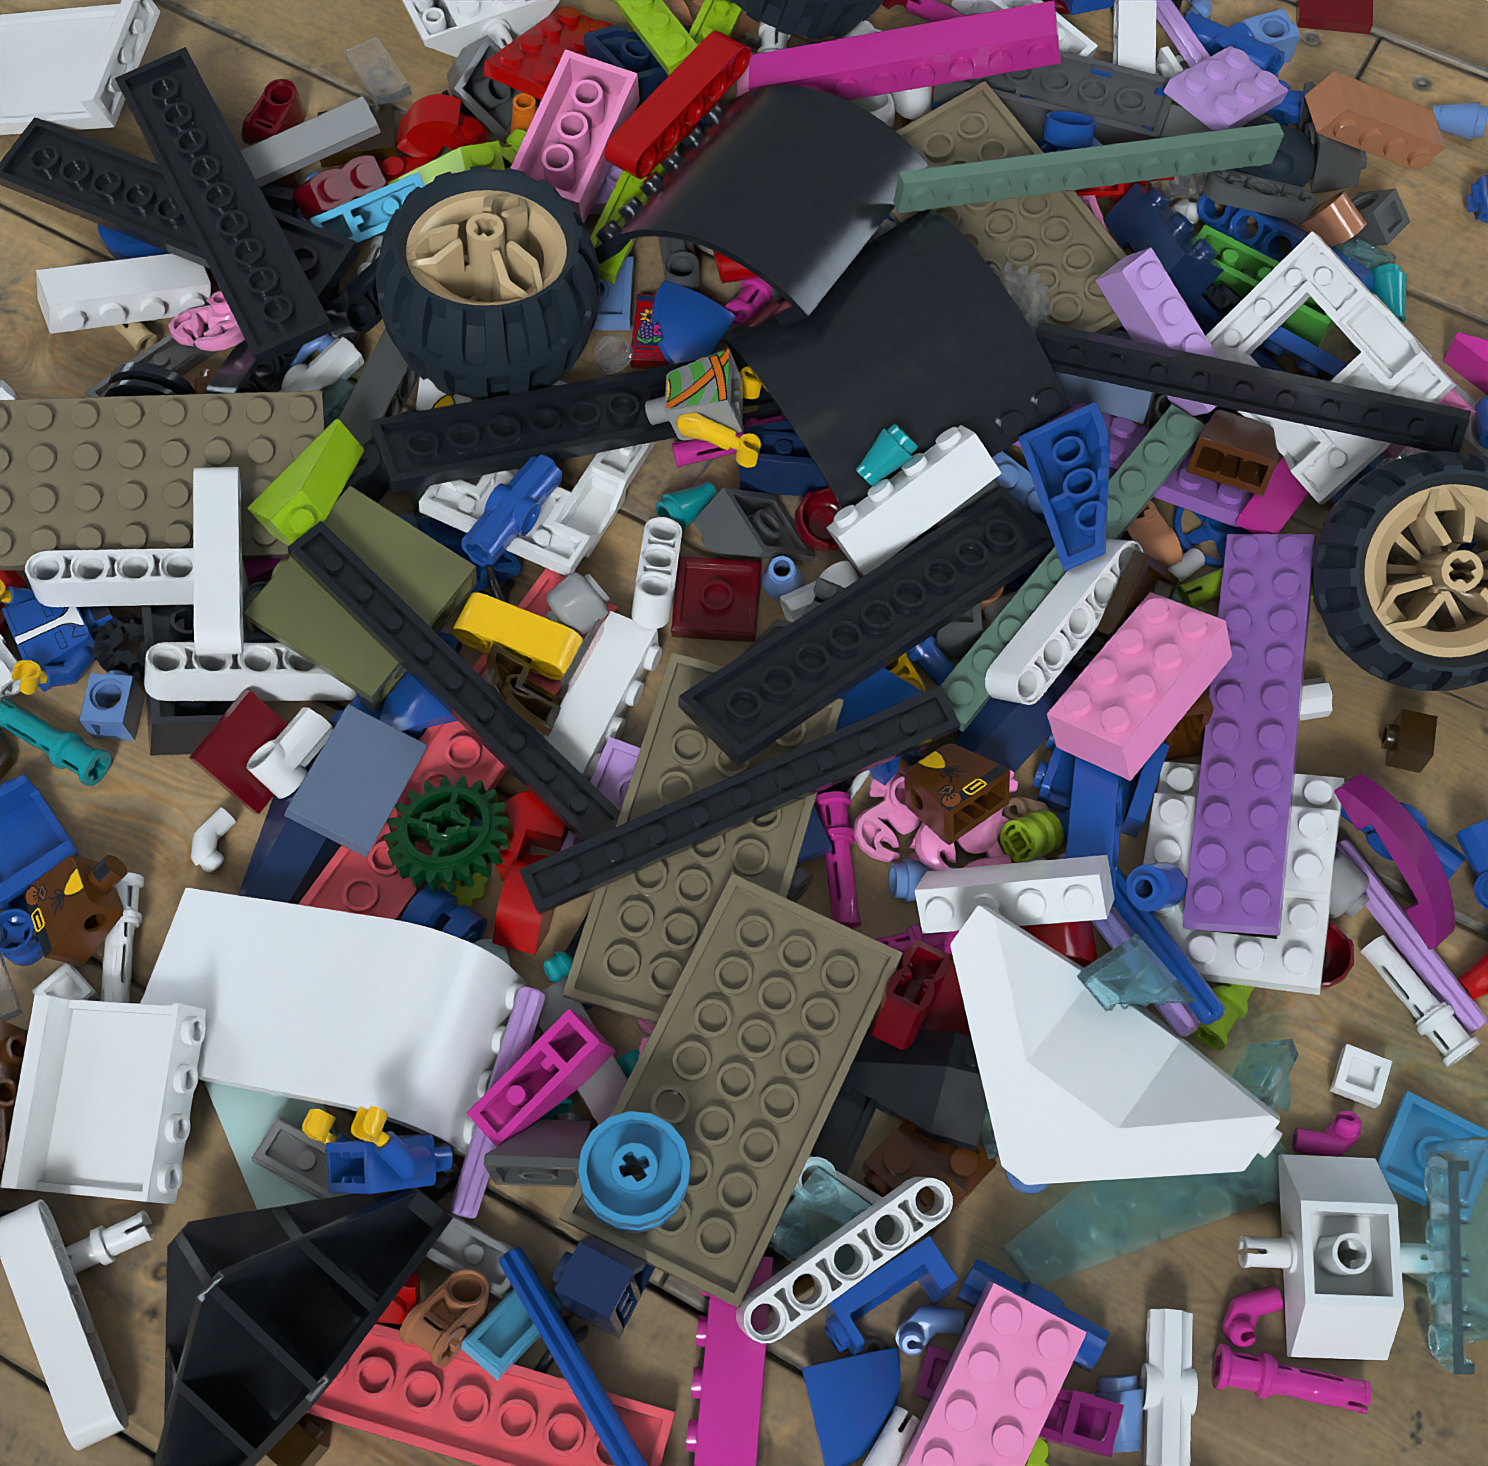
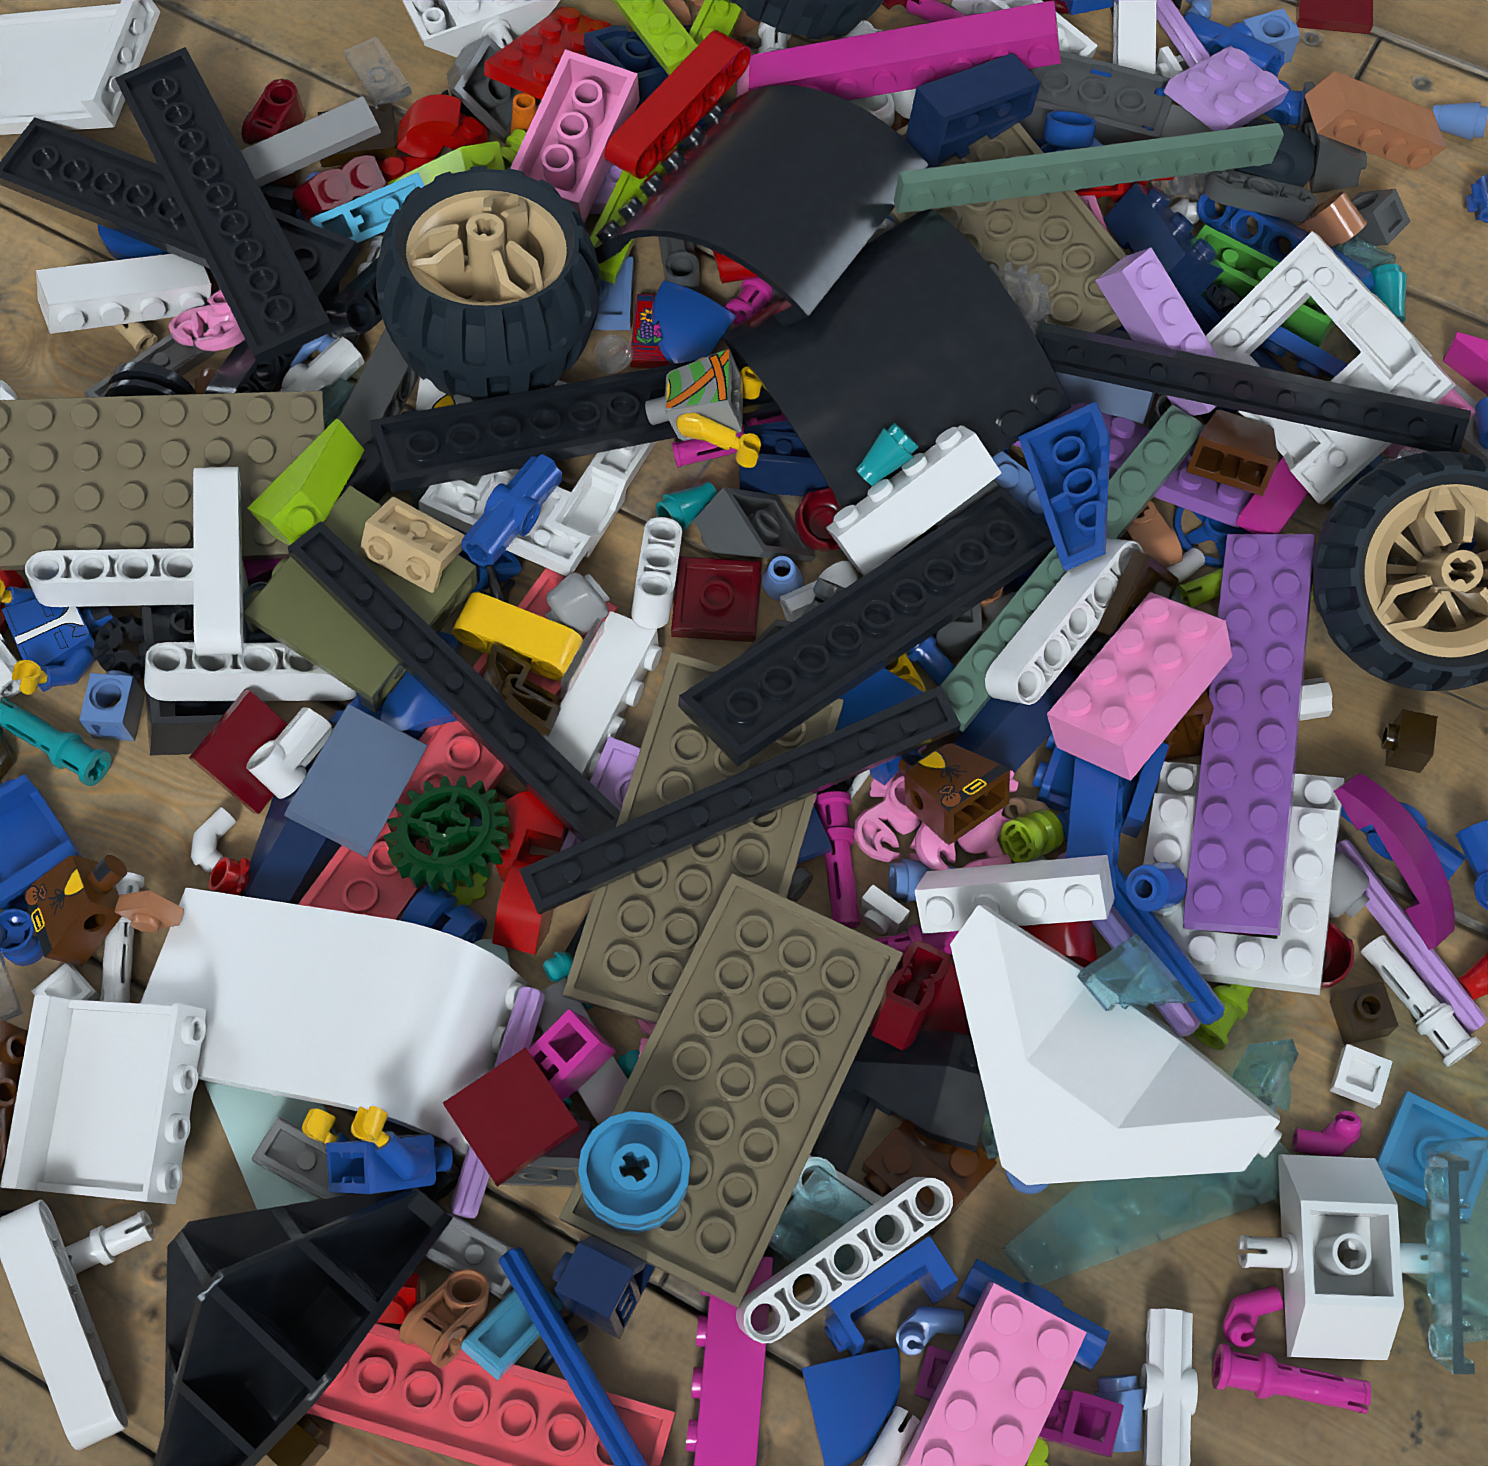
(148, 911): none -> nougat plate
(229, 876): none -> red plate
(410, 543): none -> tan bracket
(511, 1116): none -> dark red tile
(883, 912): none -> white plate
(968, 106): none -> dark blue wedge
(1354, 1022): none -> dark brown plate

